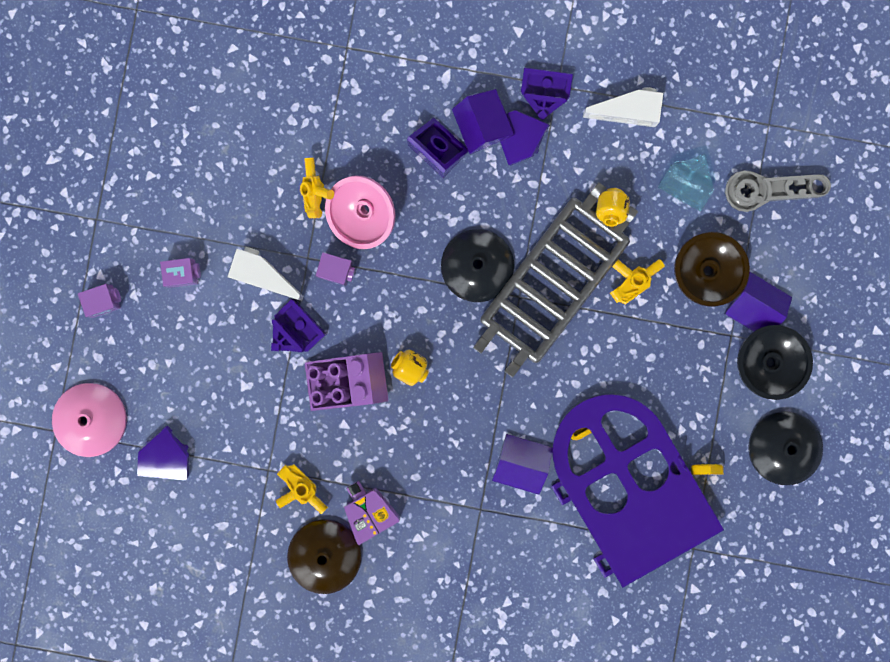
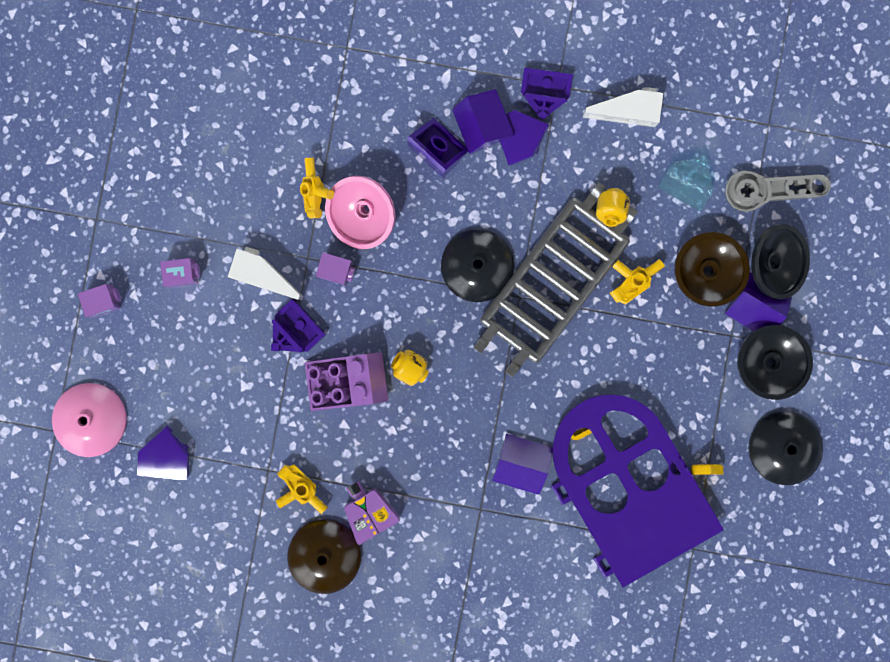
(780, 261): none -> black dish

